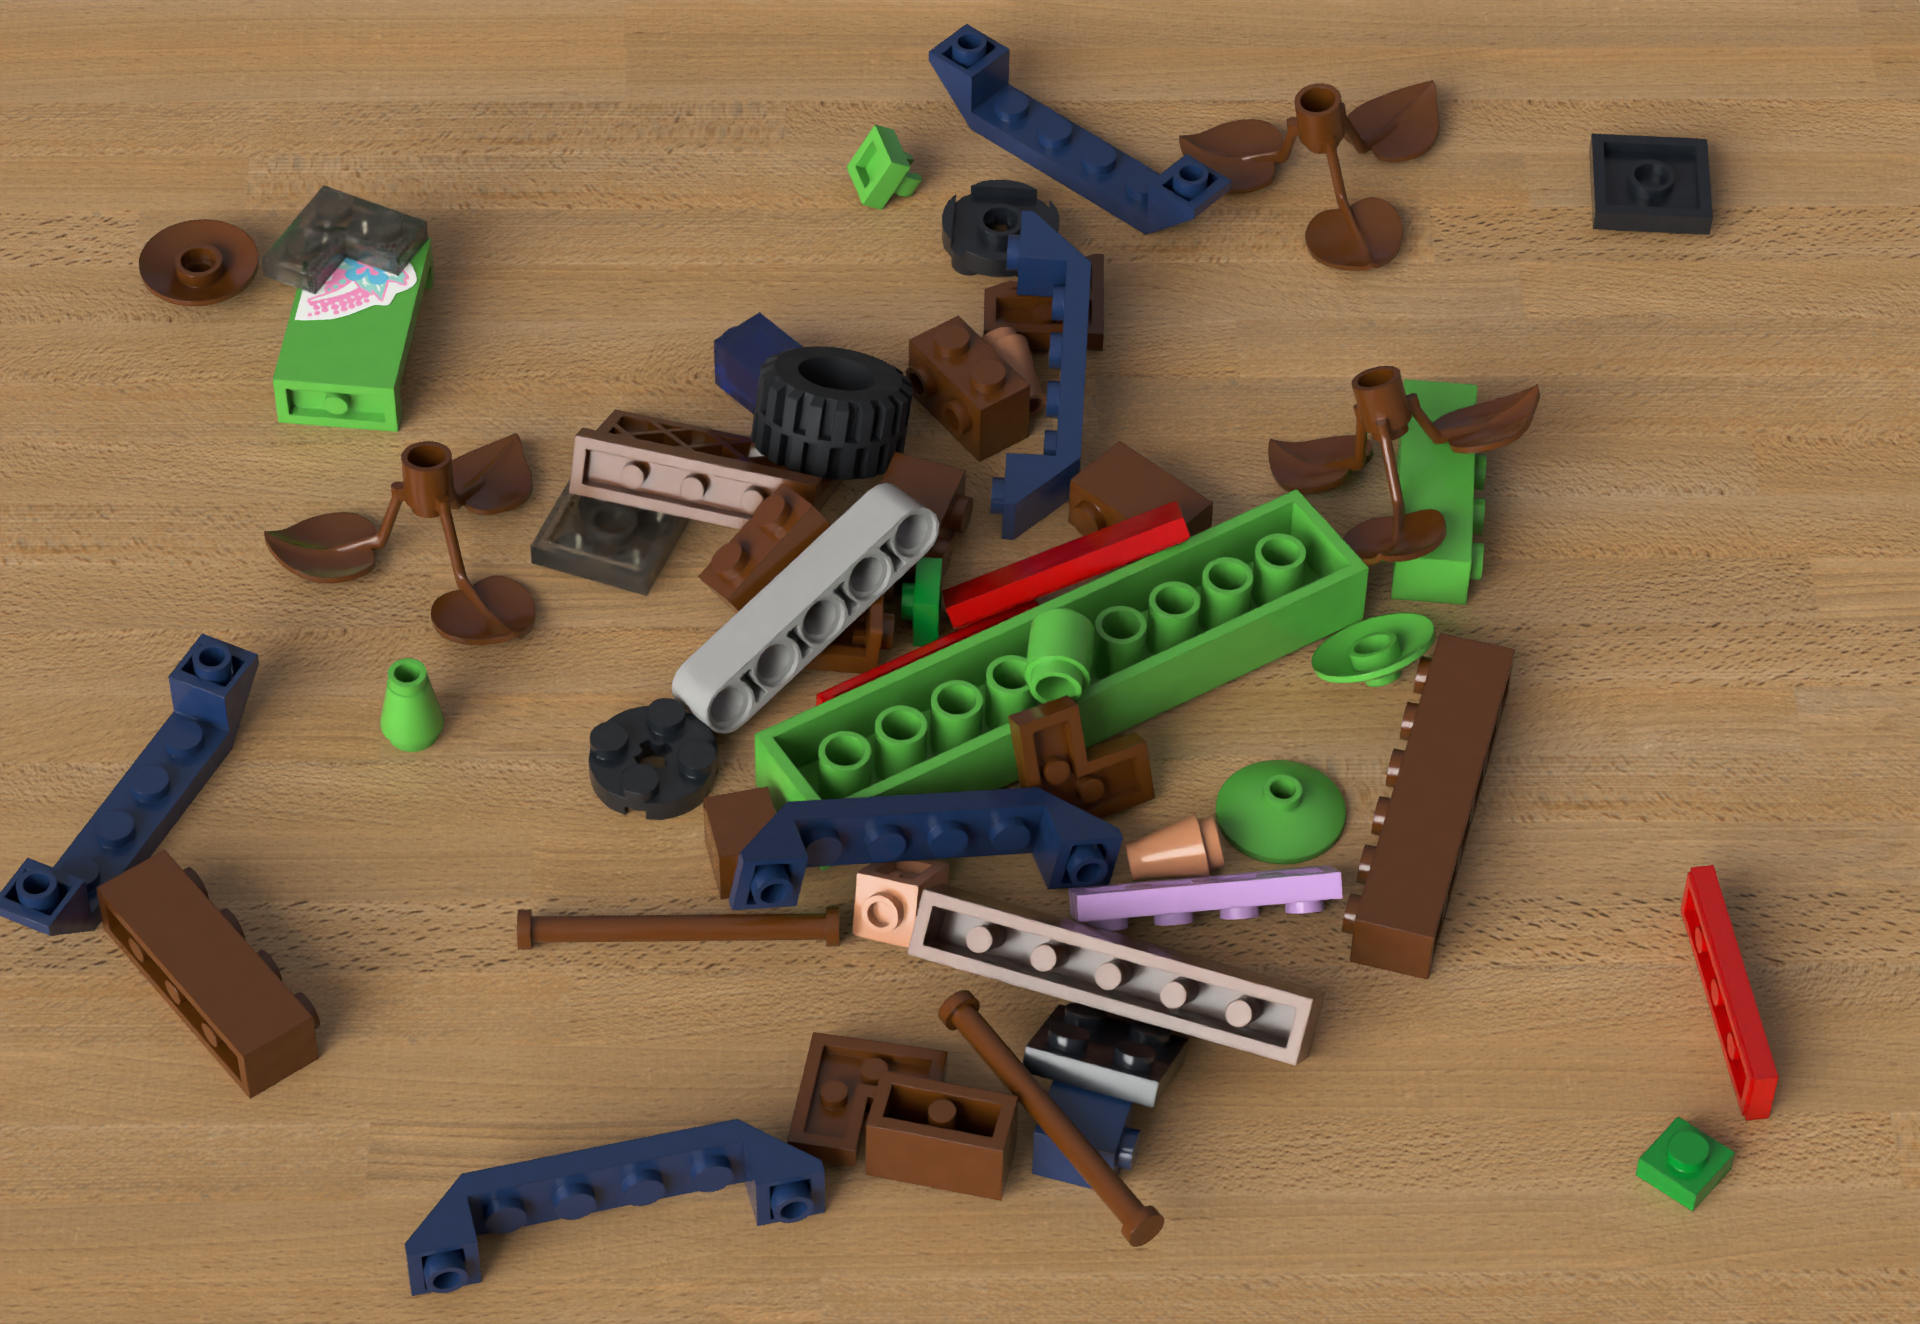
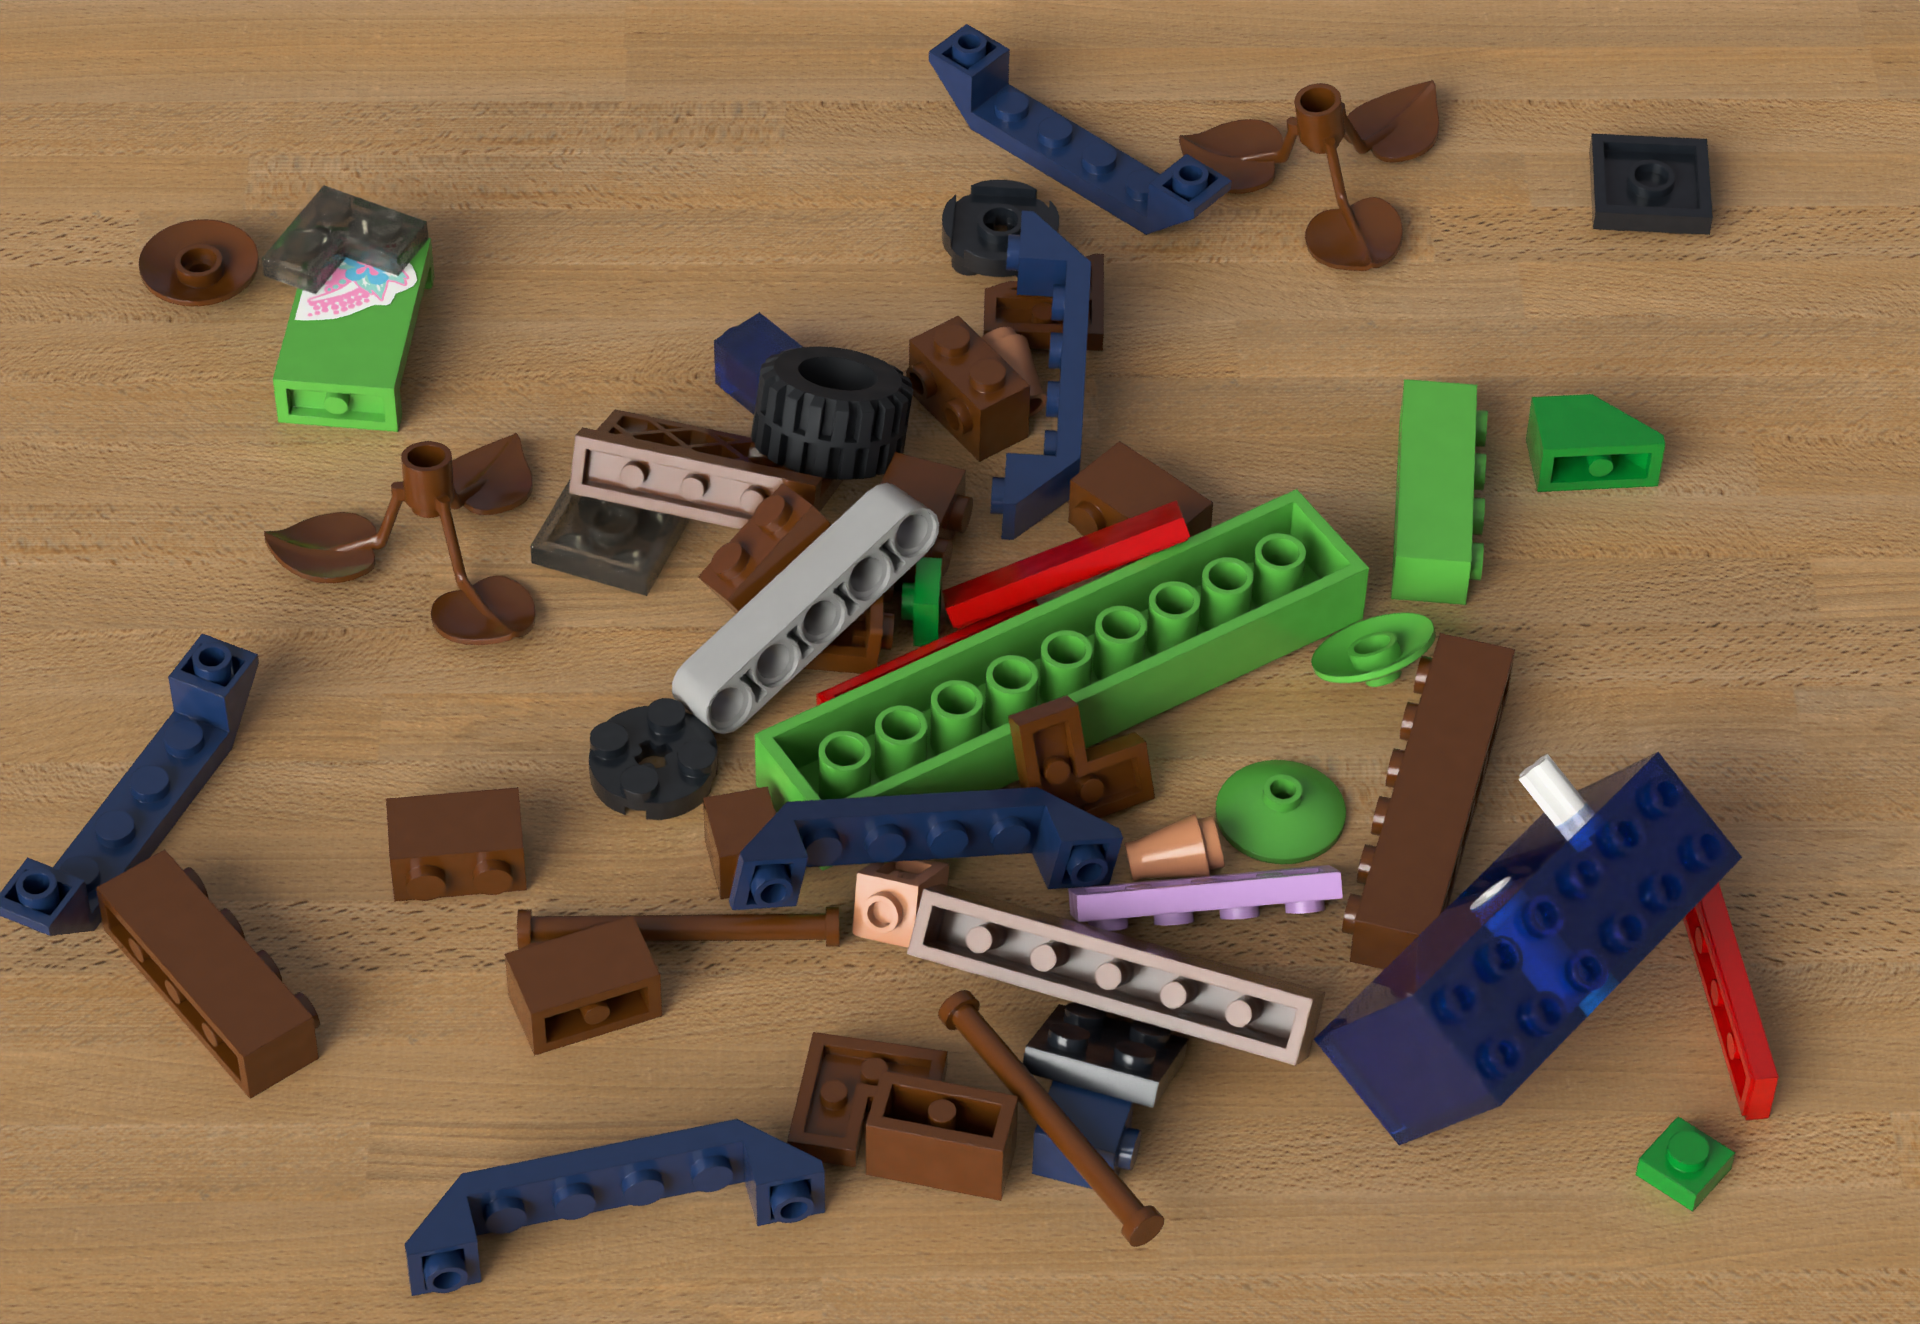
(410, 707): bright green cone -> none
(456, 844): none -> reddish brown brick
(583, 984): none -> reddish brown brick
(882, 169): bright green tile -> none
(1059, 654): bright green brick -> none
(1385, 413): reddish brown plant -> none
(1528, 946): none -> clear blue piece
(1590, 445): none -> green slope

